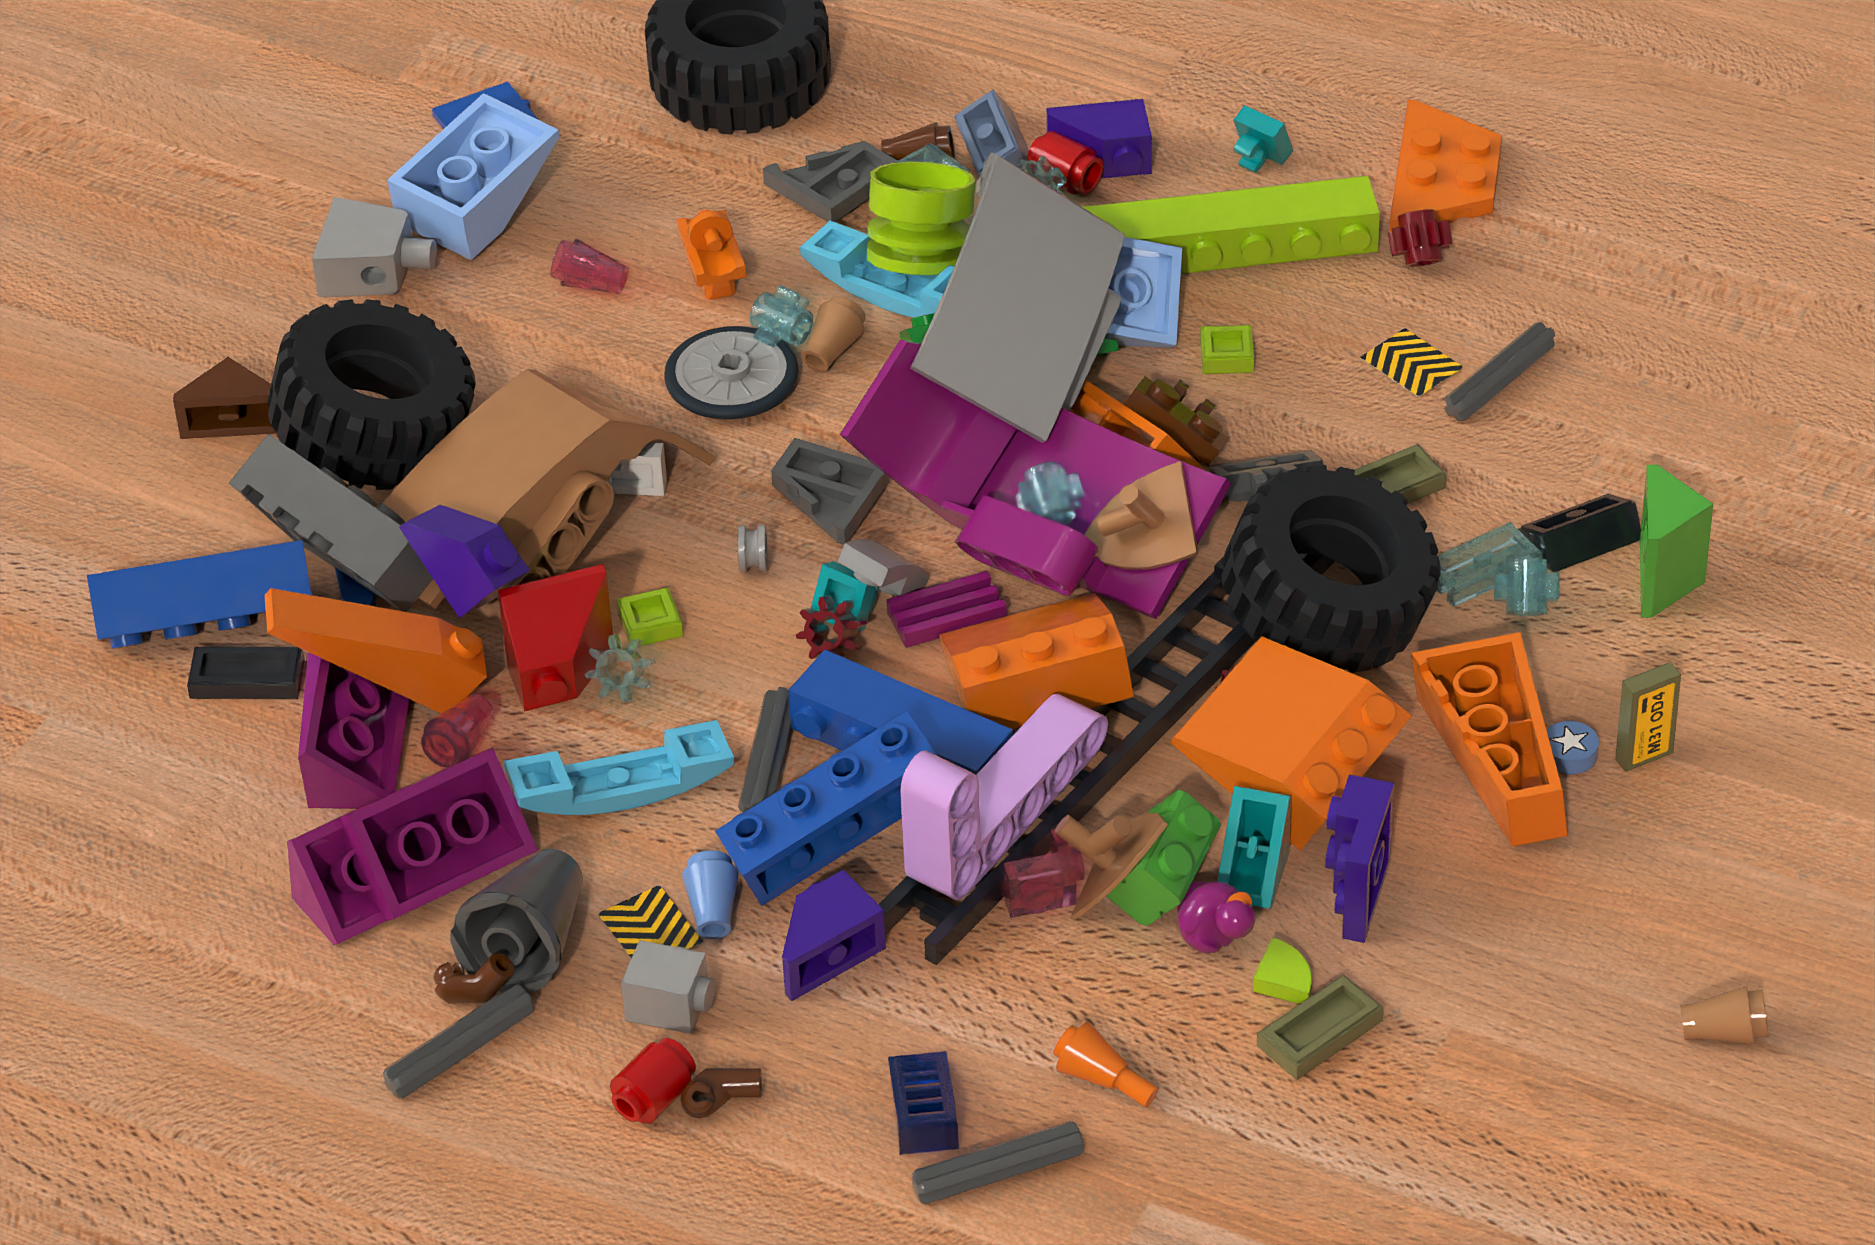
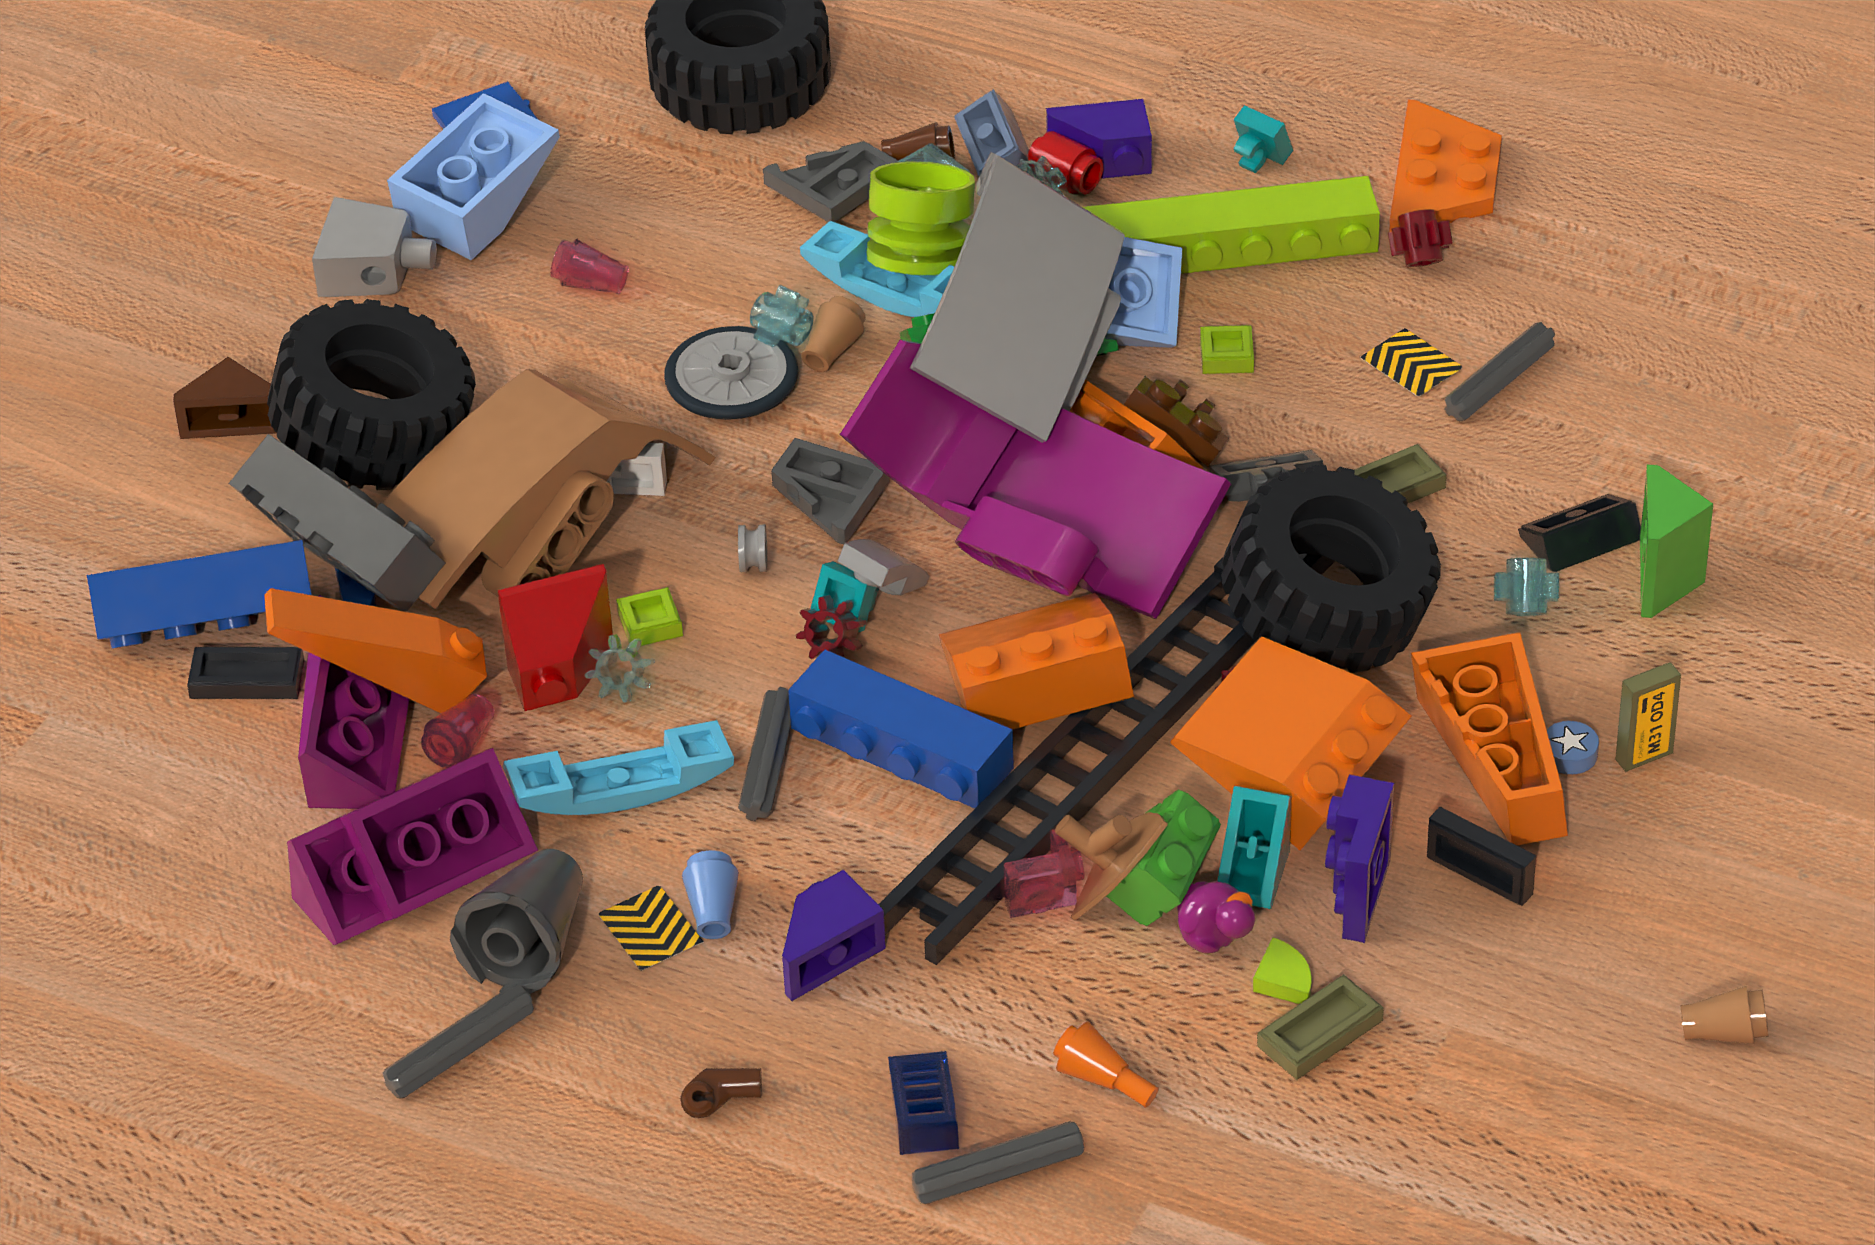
(464, 556): dark purple slope -> none
(480, 987): reddish brown arm -> none
(652, 1081): red brick -> none
(666, 987): light grey brick -> none
(712, 252): orange hips -> none
(824, 810): blue brick -> none
(944, 603): magenta tile -> none
(965, 821): lavender beam -> none
(1050, 492): clear light blue gear -> none
(1147, 523): medium nougat shield -> none
(1479, 575): clear light blue tile -> none
(1481, 856): none -> black tile

